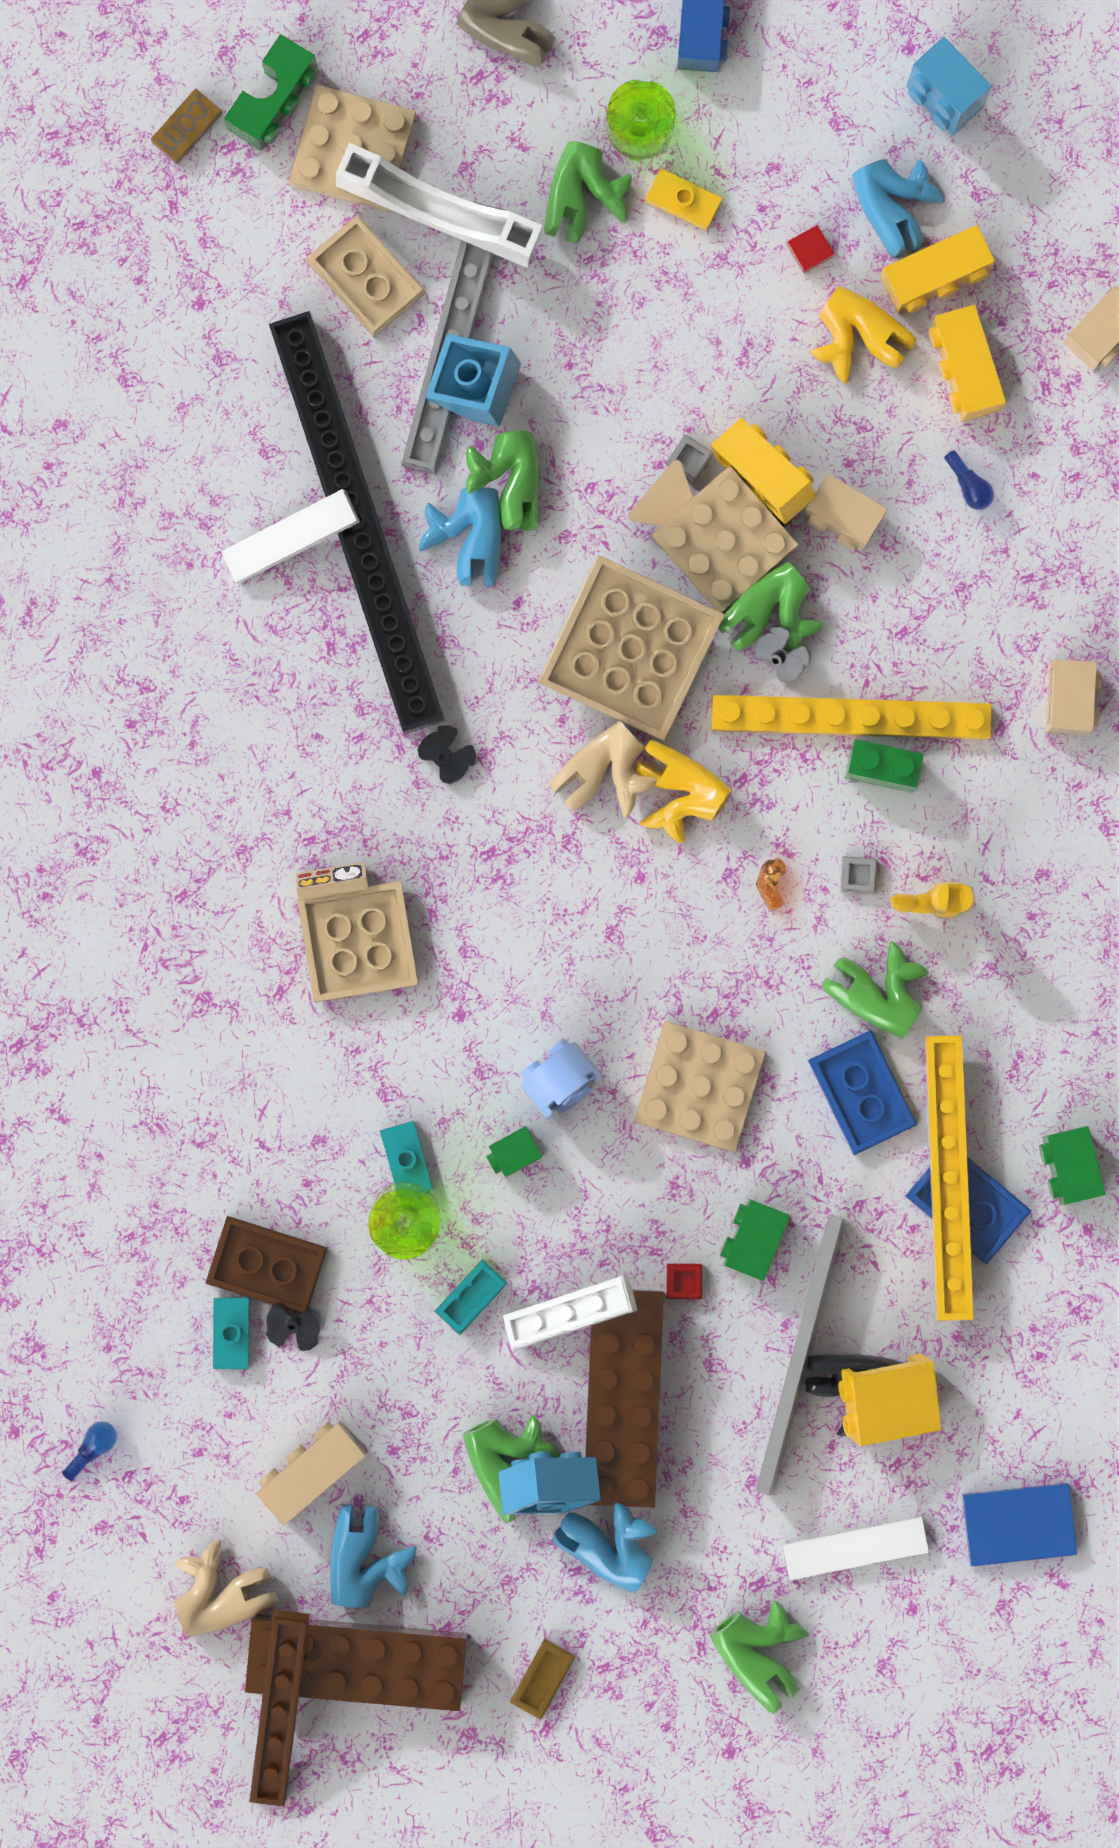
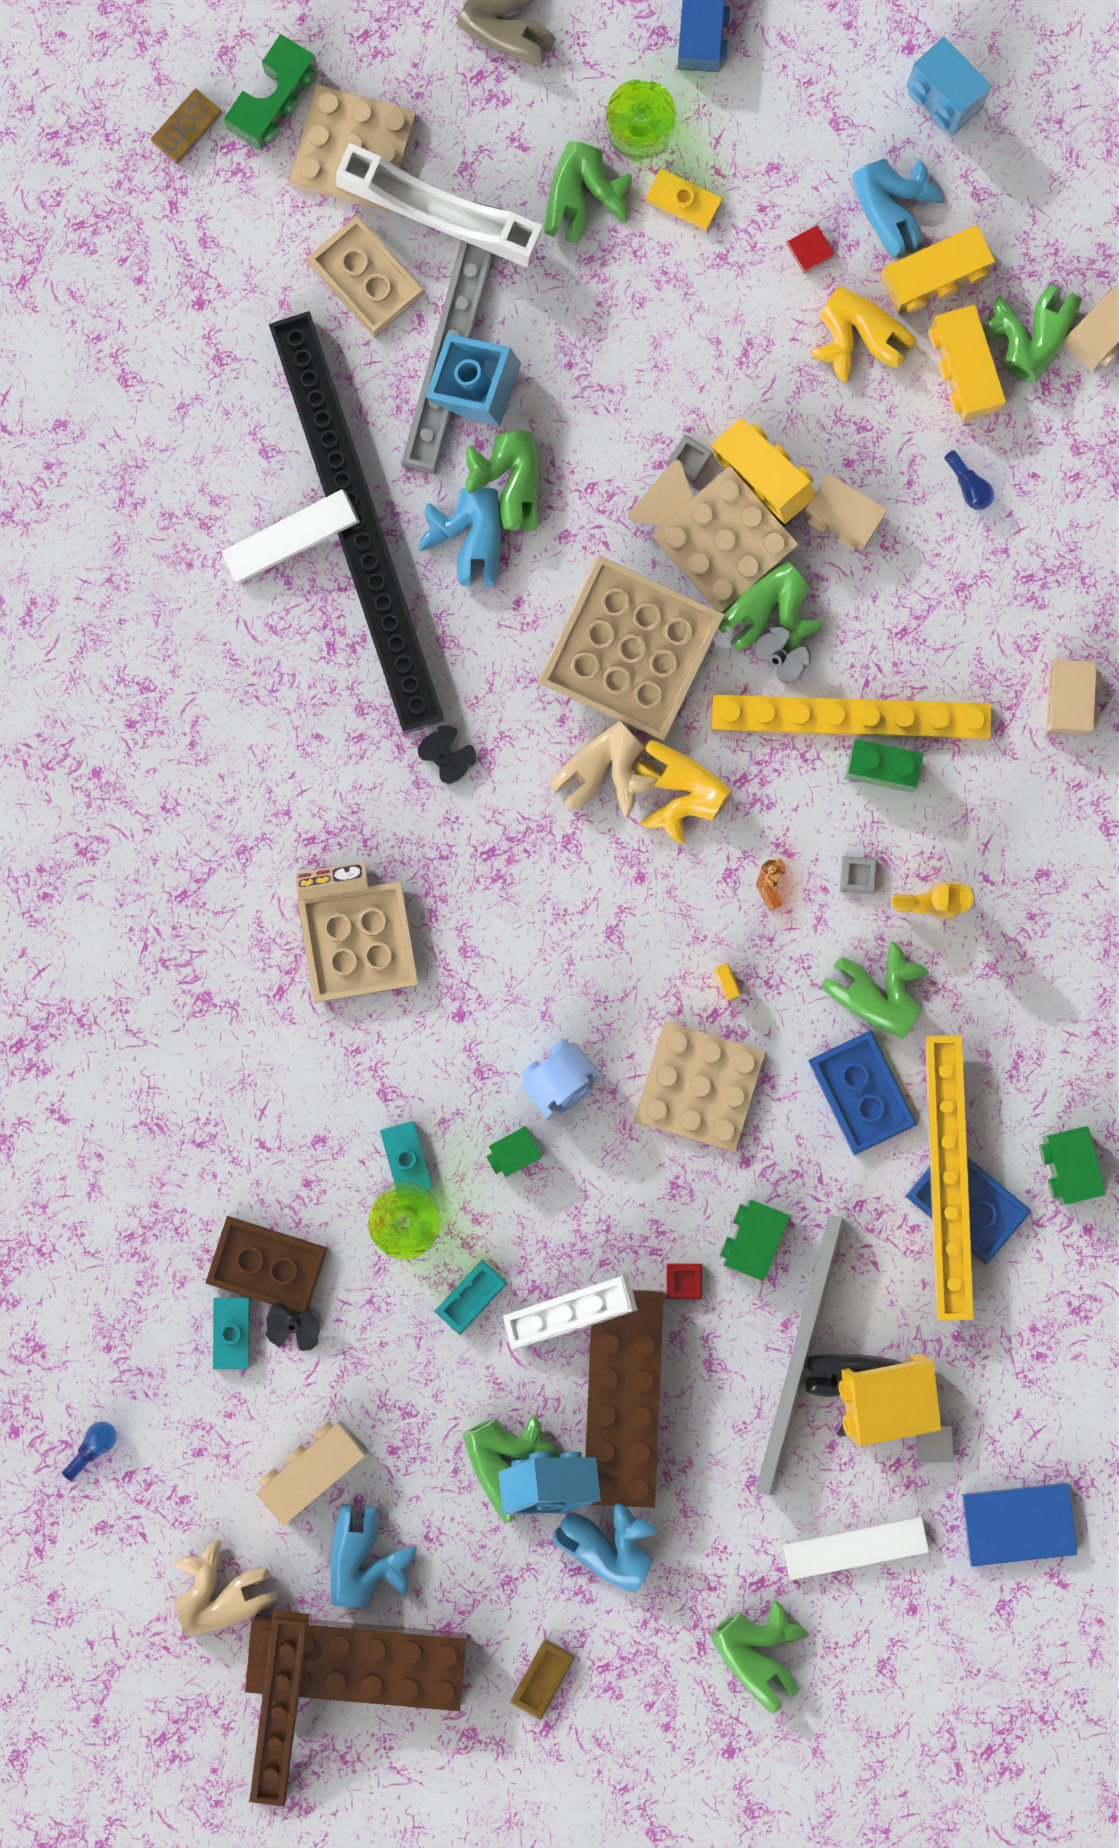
(727, 982): none -> yellow tile
(935, 1446): none -> light grey tile
(1027, 357): none -> bright green piece

